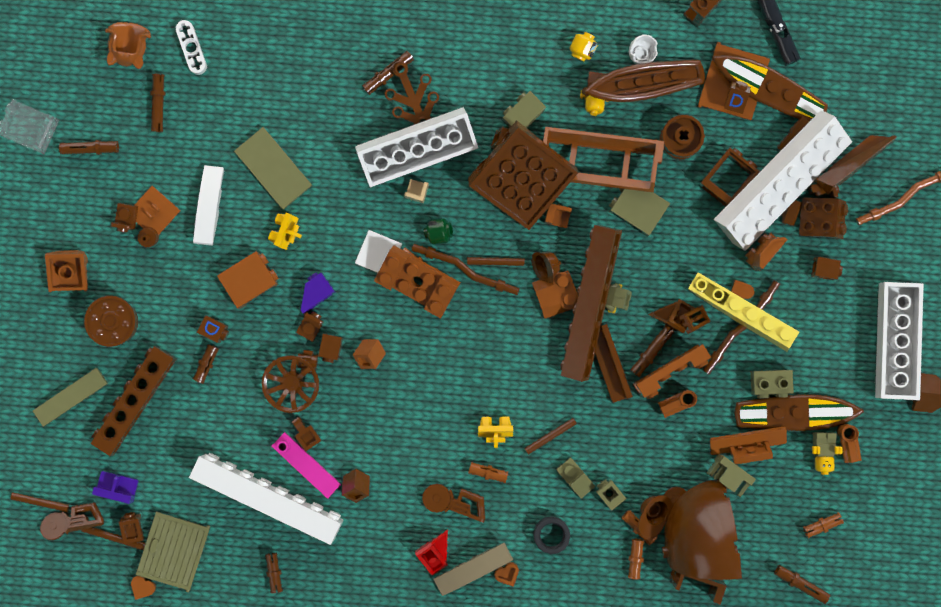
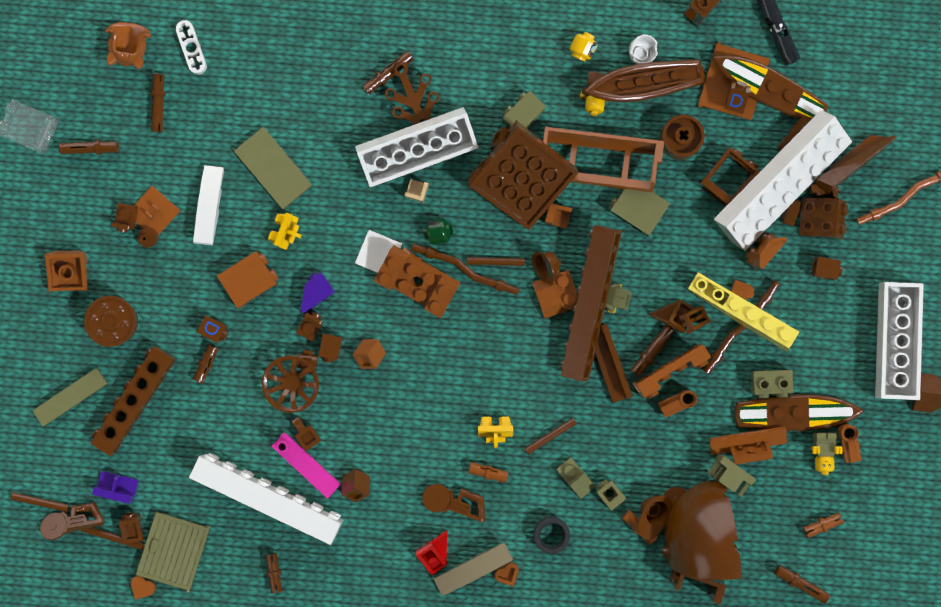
(636, 558): dark orange pin -> none

